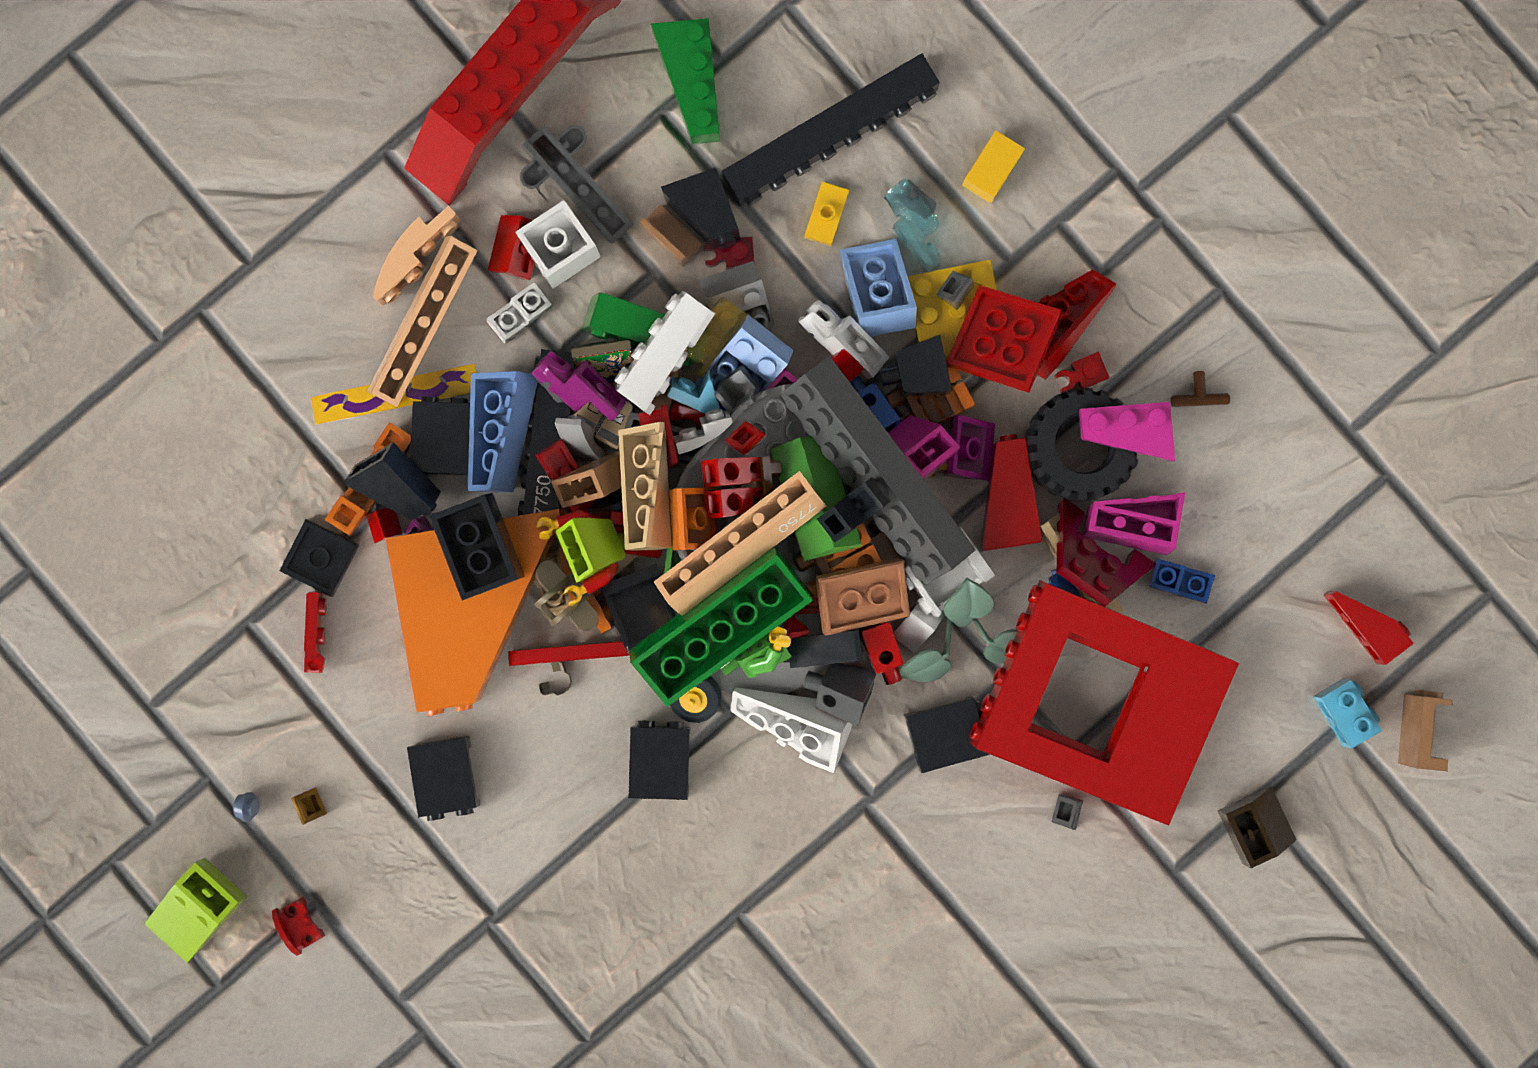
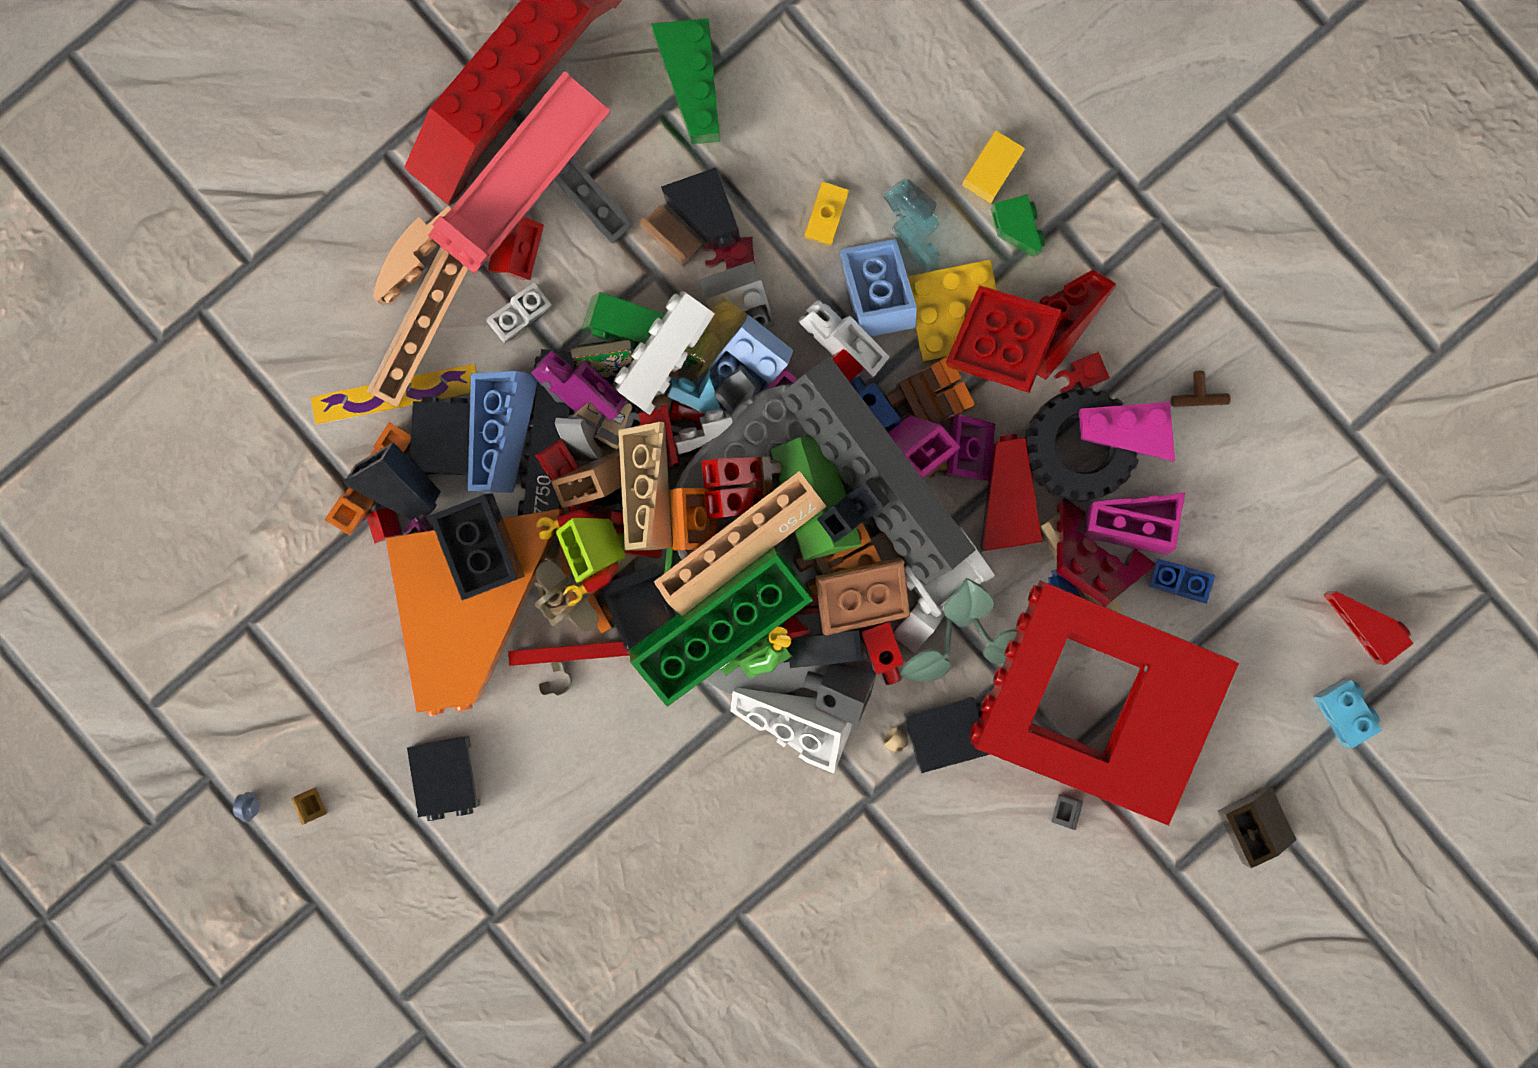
(195, 909): lime slope -> none
(296, 926): red piece -> none
(314, 634): red hinge -> none
(319, 558): black tile -> none
(519, 173): none -> coral panel
(558, 244): white slope -> none
(659, 761): black panel -> none
(699, 702): black wheel -> none
(745, 438): red slope -> none
(831, 130): black brick -> none
(895, 740): none -> tan hinge
(919, 369): black torso -> none
(955, 289): dark grey slope -> none
(1016, 224): none -> green slope
(1418, 730): medium nougat panel -> none

